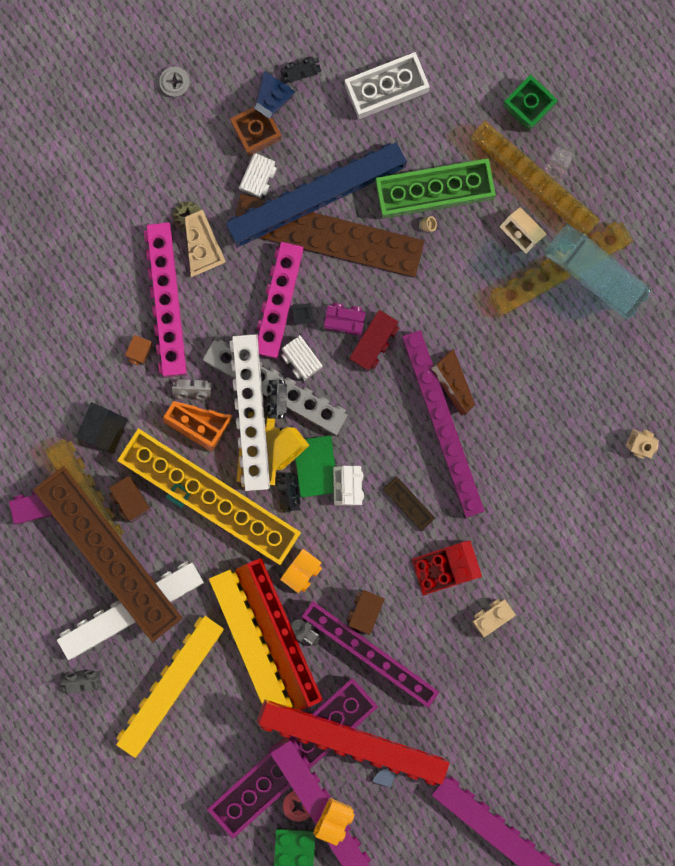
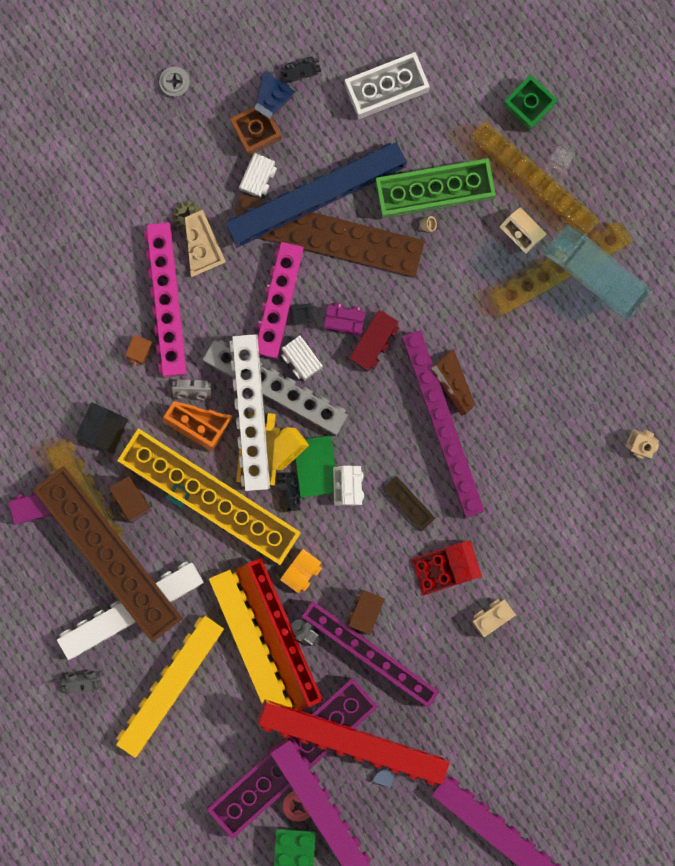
(275, 408): black hinge -> none
(334, 821): light orange brick -> none

